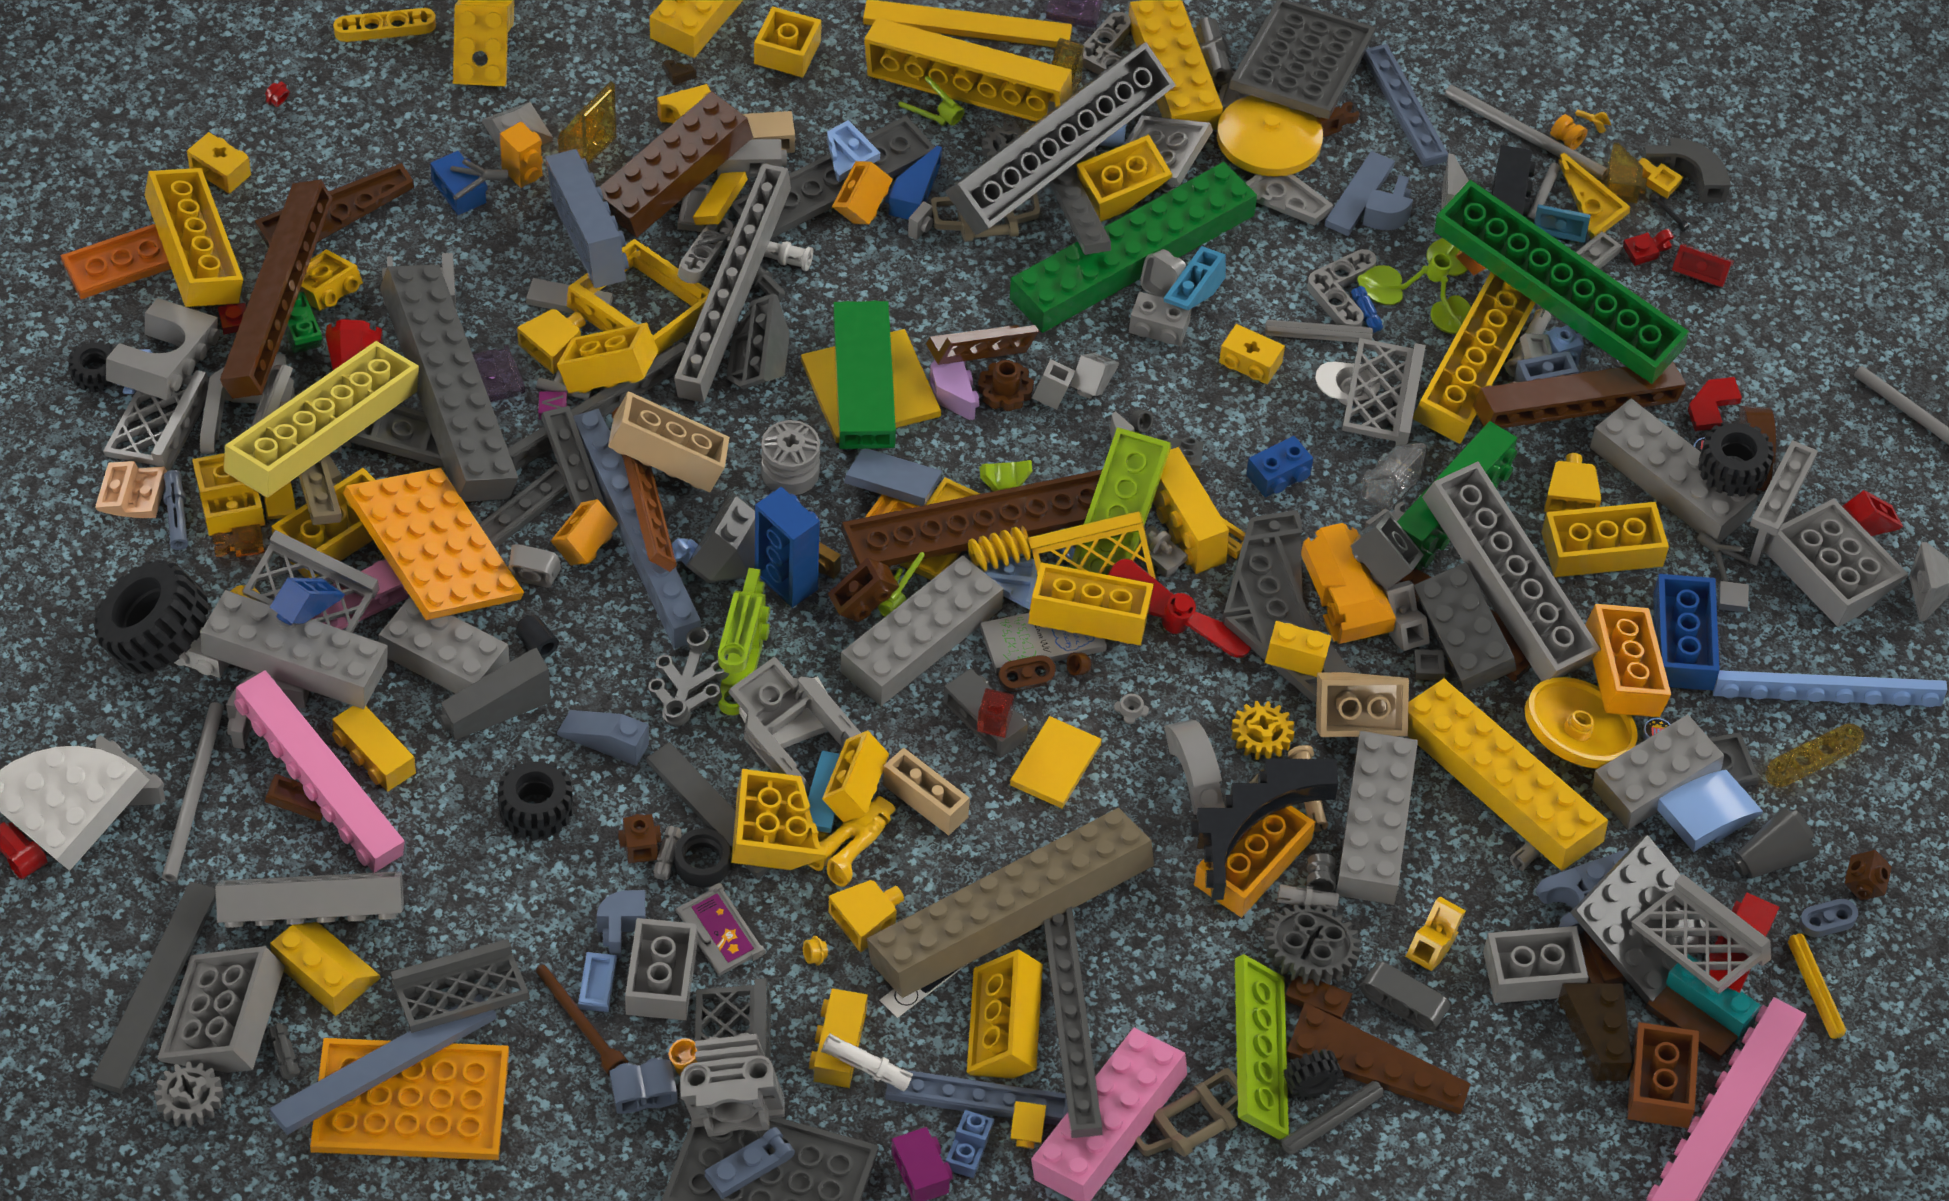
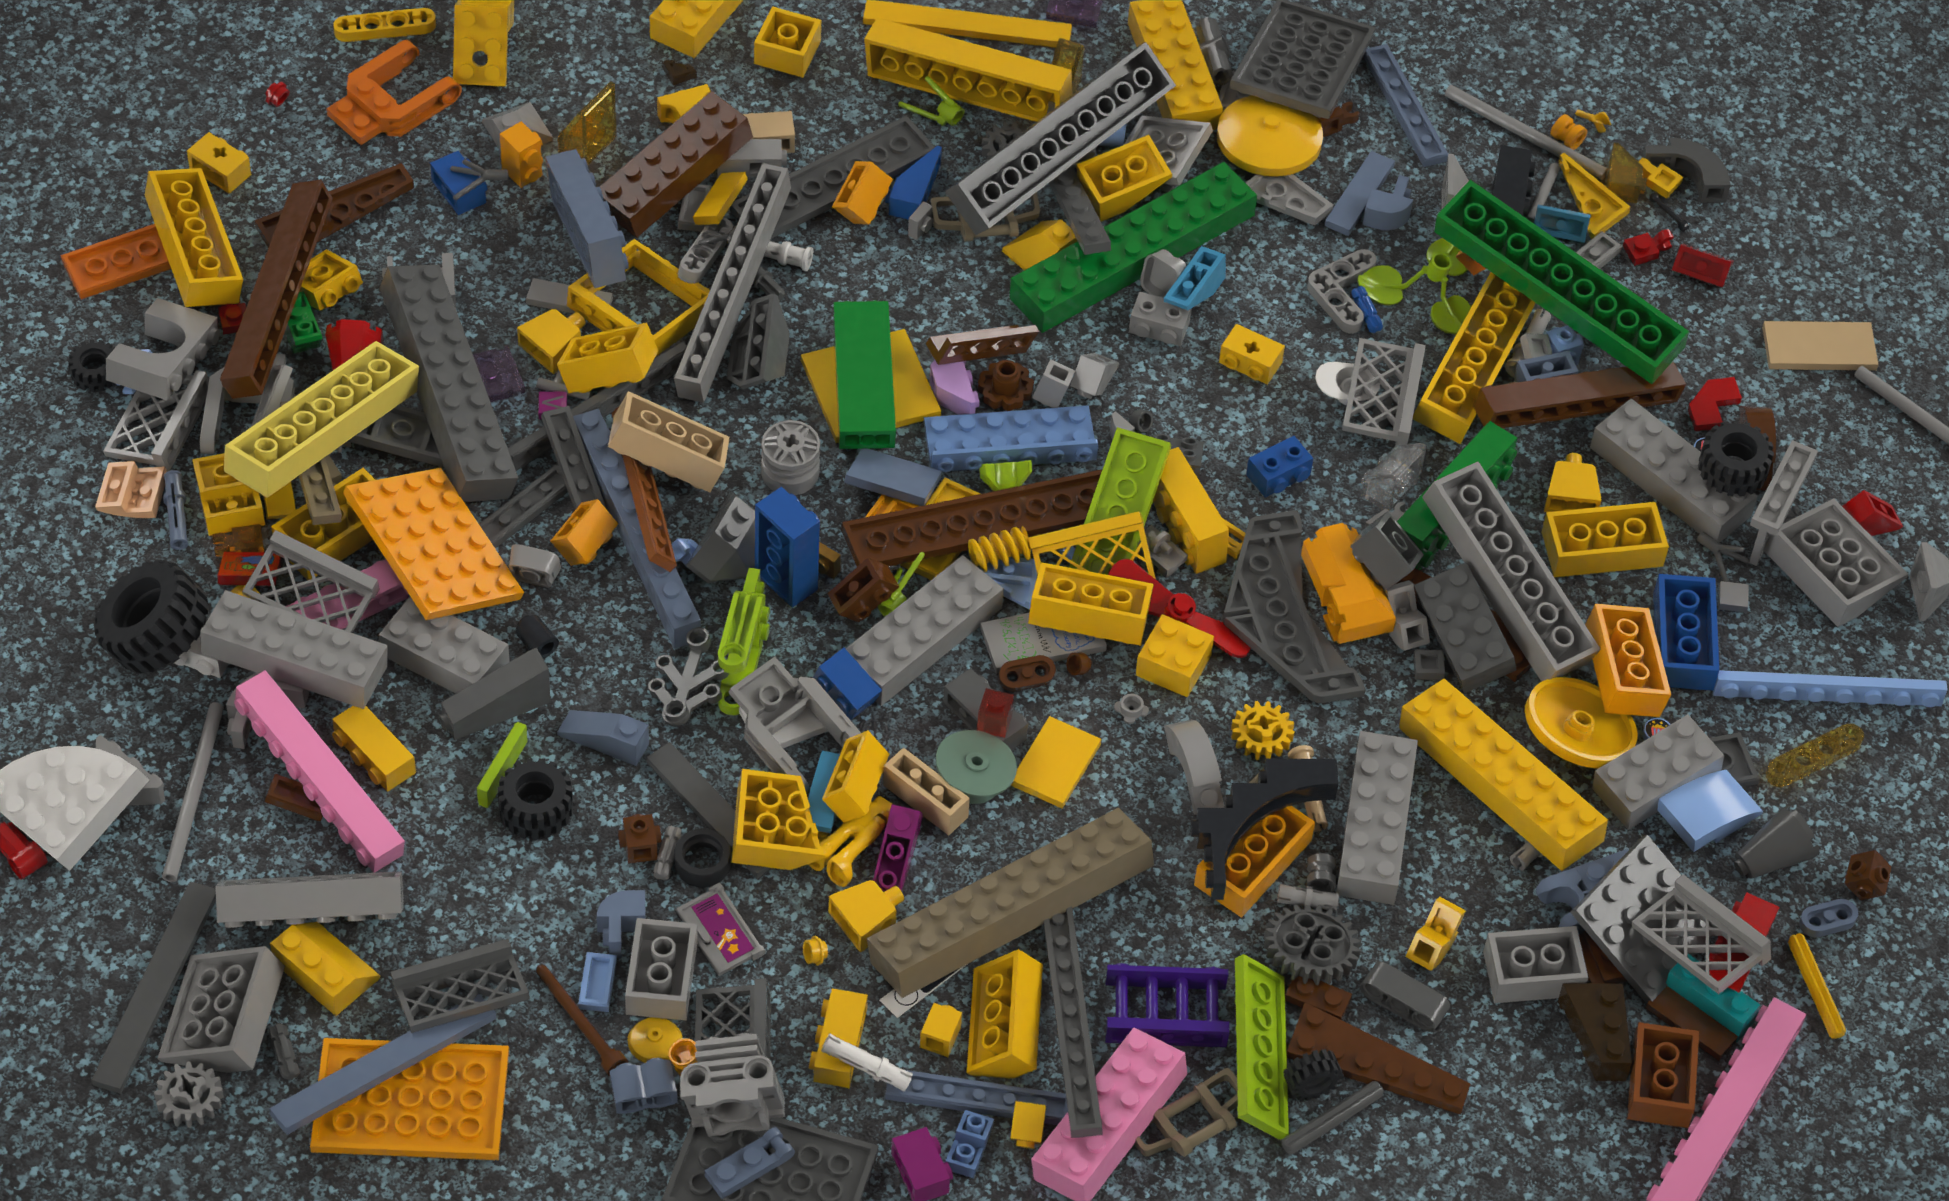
(239, 566): none -> red tile
(304, 599): blue slope -> none
(371, 110): none -> orange plate
(503, 760): none -> lime tile
(653, 1038): none -> yellow piece
(847, 146): light blue wing -> none
(847, 683): none -> blue brick
(897, 847): none -> magenta slope
(941, 1029): none -> yellow brick
(976, 764): none -> sand green piece
(1010, 436): none -> medium blue bracket
(1040, 243): none -> yellow slope
(1104, 51): light grey beam -> none
(1170, 1031): none -> dark purple fence
(1174, 655): none -> yellow brick
(1297, 649): yellow brick -> none
(1317, 331): light grey axle -> none
(1361, 703): tan slope -> none
(1819, 345): none -> tan tile

